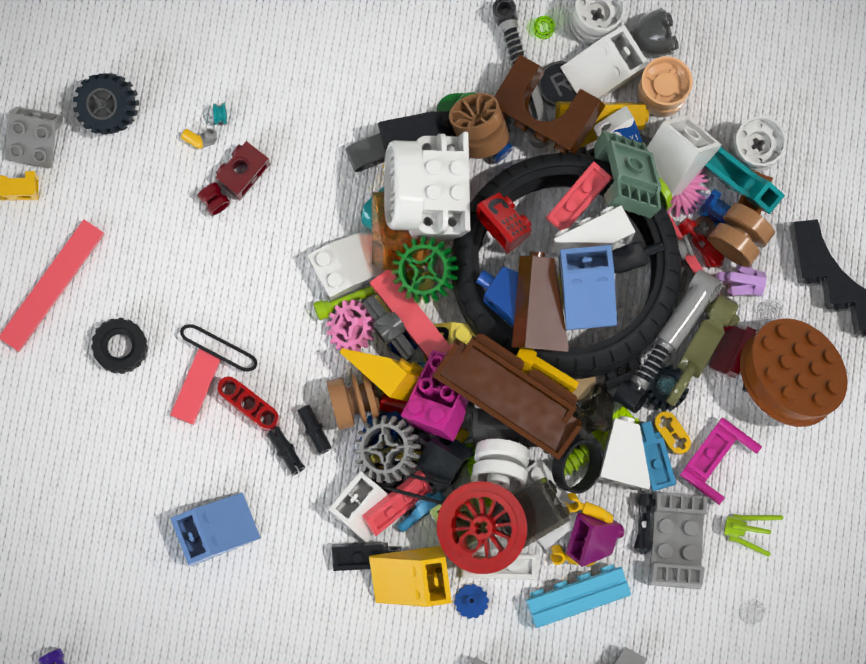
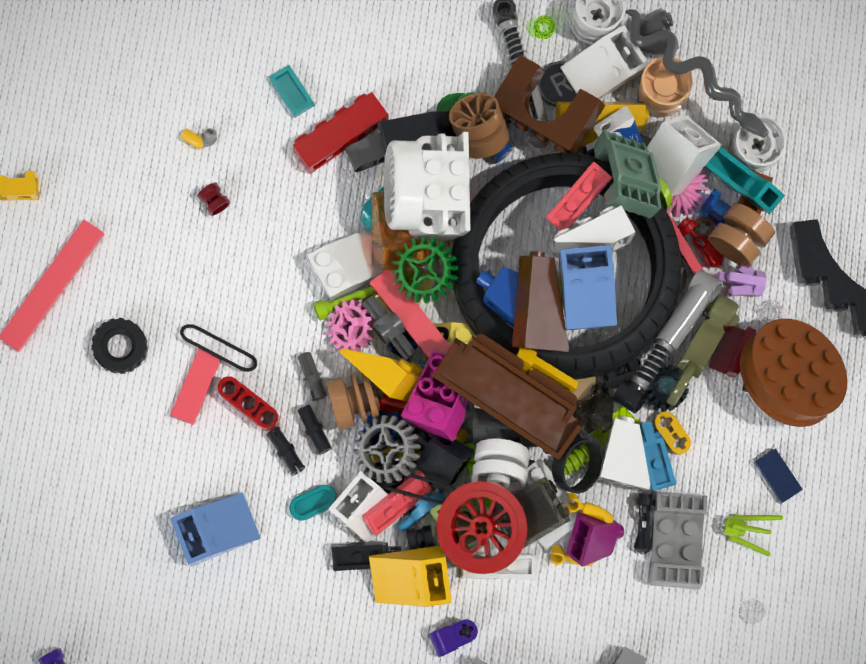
(31, 136): light grey bracket -> none
(106, 103): black wheel -> none
(220, 113): teal bush -> none
(237, 183): dark red brick -> none
(291, 91): none -> teal tile
(312, 376): none -> dark grey axle
(312, 502): none -> teal tile
(338, 133): none -> red brick
(420, 538): none -> black wheel
(449, 638): none -> dark purple piece
(471, 601): blue piece -> none
(503, 221): red slope -> none
(577, 597): medium azure brick -> none
(633, 256): black piece -> none
(684, 247): light grey bush -> none
(710, 455): dark pink plate -> none
(747, 120): none -> dark grey animal
(778, 476): none -> dark blue tile

